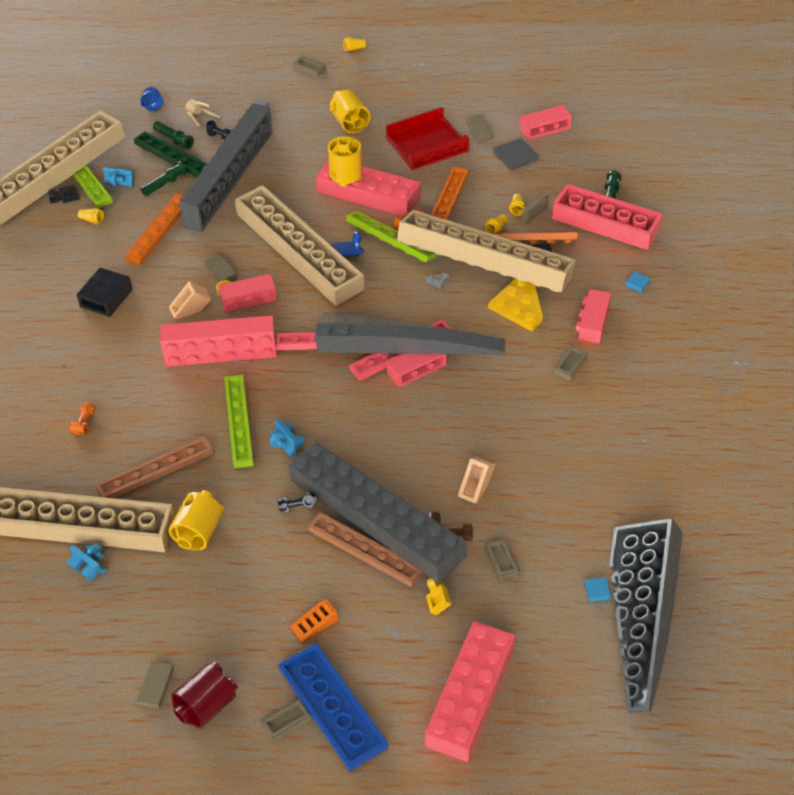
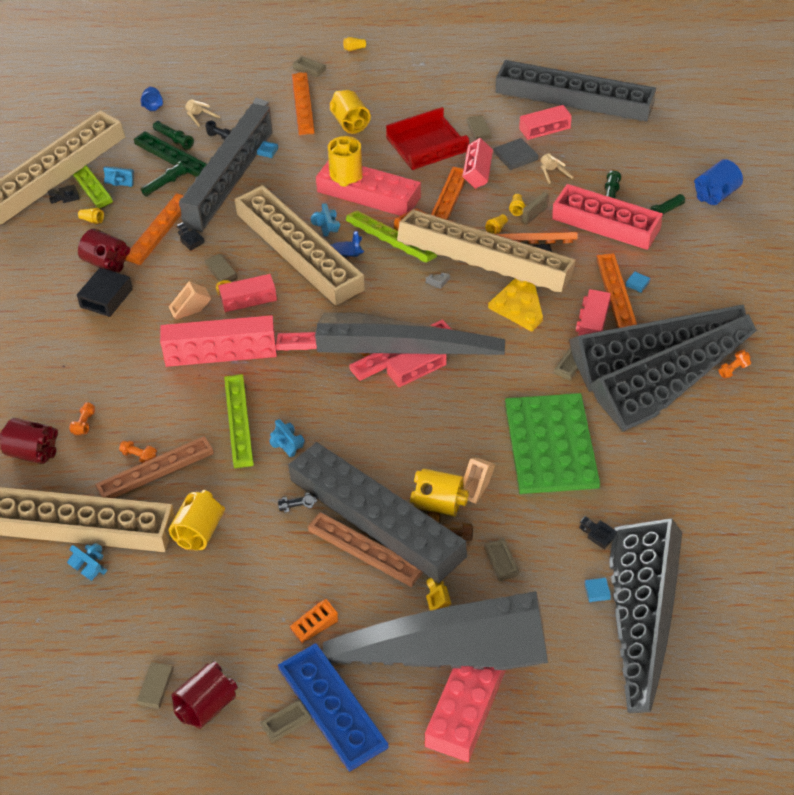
(28, 440): none -> dark red cylinder
(103, 250): none -> dark red cylinder
(145, 455): none -> orange bar
(190, 239): none -> black plate
(267, 149): none -> dark azure tile
(303, 103): none -> orange plate
(326, 220): none -> dark azure hips
(446, 492): none -> yellow cylinder
(476, 634): none -> dark grey wedge
(477, 163): none -> coral brick
(550, 163): none -> tan plant
(551, 444): none -> bright green plate
(575, 90): none -> dark grey brick
(598, 533): none -> black plate
(614, 284): none -> orange plate
(616, 348): none -> dark grey wedge
(653, 383): none -> dark grey wedge
(669, 205): none -> dark green pin
(718, 182): none -> blue cylinder
(742, 359): none -> orange bar

